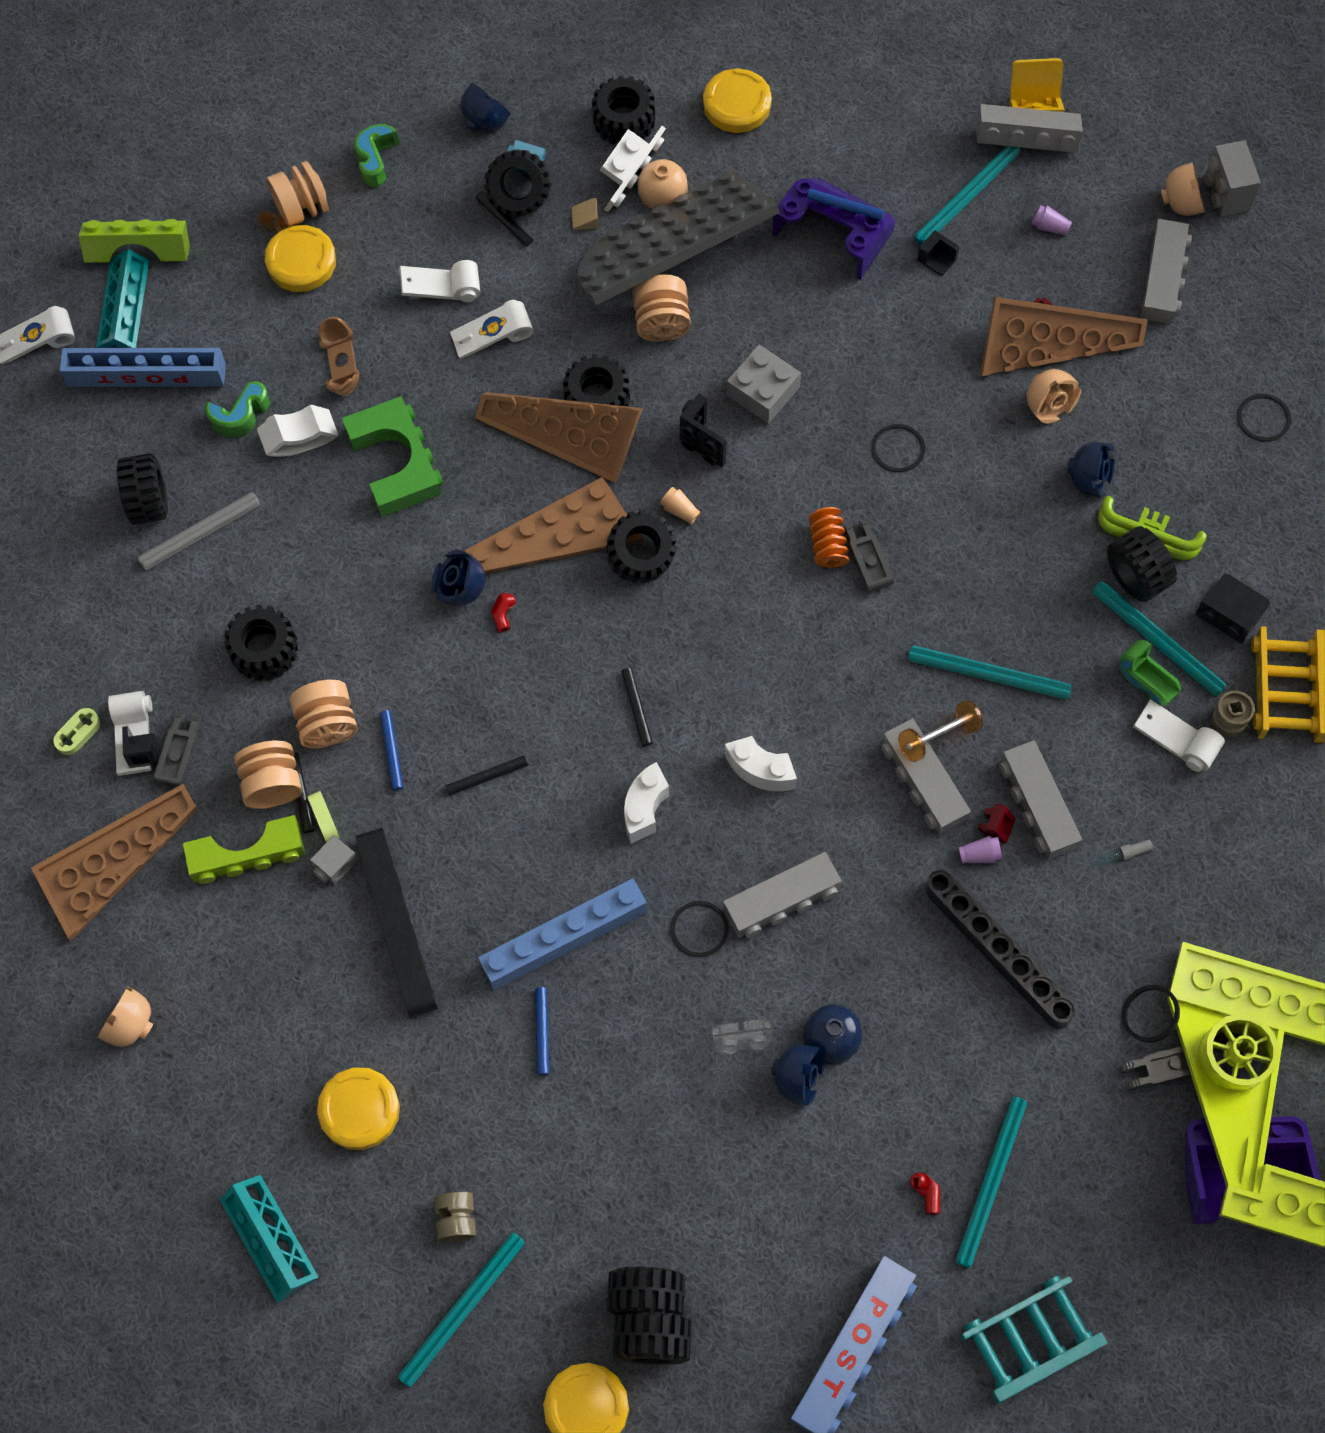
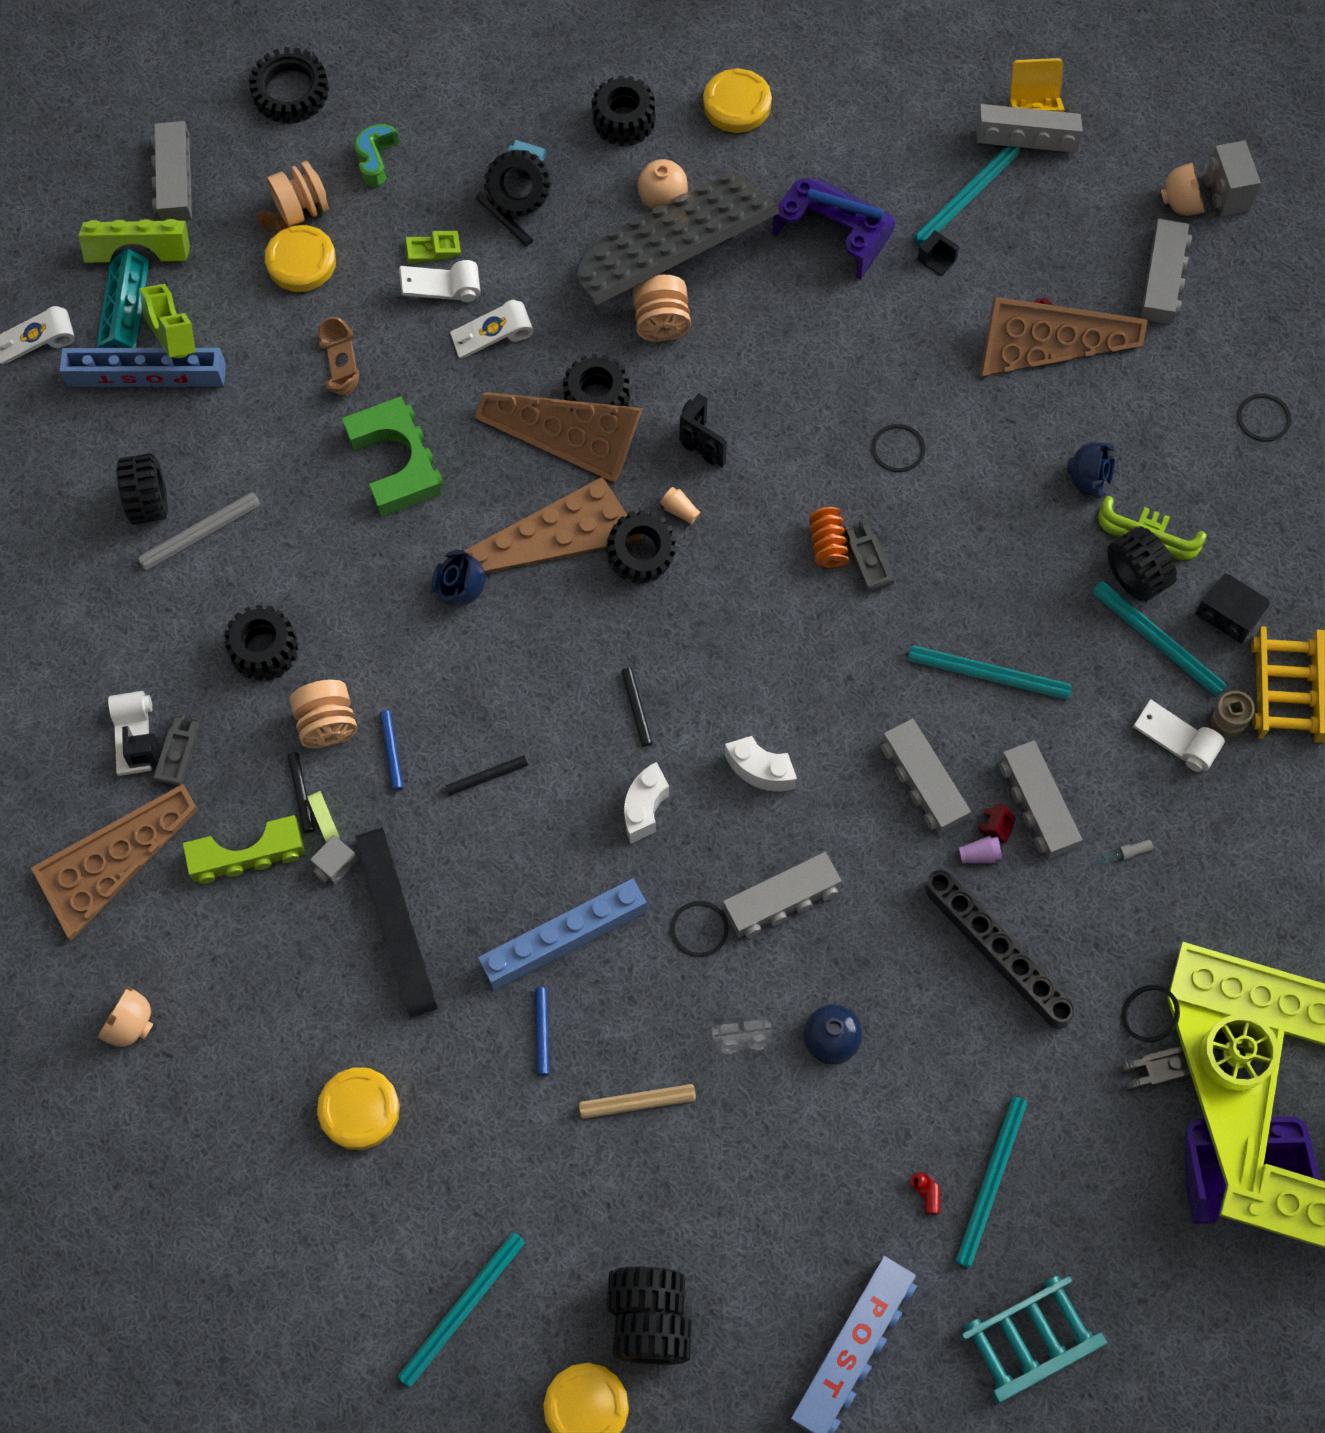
(73, 726): yellowish green beam -> none
(171, 329): none -> lime arch
(172, 171): none -> light grey brick
(242, 415): bright green animal -> none
(261, 1238): teal fence -> none
(268, 774): light nougat wheel -> none
(283, 62): none -> black tyre
(297, 431): white brick -> none
(437, 247): none -> lime slope
(454, 1216): dark tan wheel -> none
(481, 110): dark blue cylinder -> none
(499, 611): red arm -> none
(585, 215): tan slope -> none
(626, 159): white bracket -> none
(637, 1101): none -> tan axle
(763, 384): light grey brick -> none
(798, 1070): dark blue cylinder -> none
(913, 744): clear orange axle -> none
(1050, 221): lavender cone -> none
(1052, 394): light nougat cylinder -> none
(1147, 674): bright green animal -> none

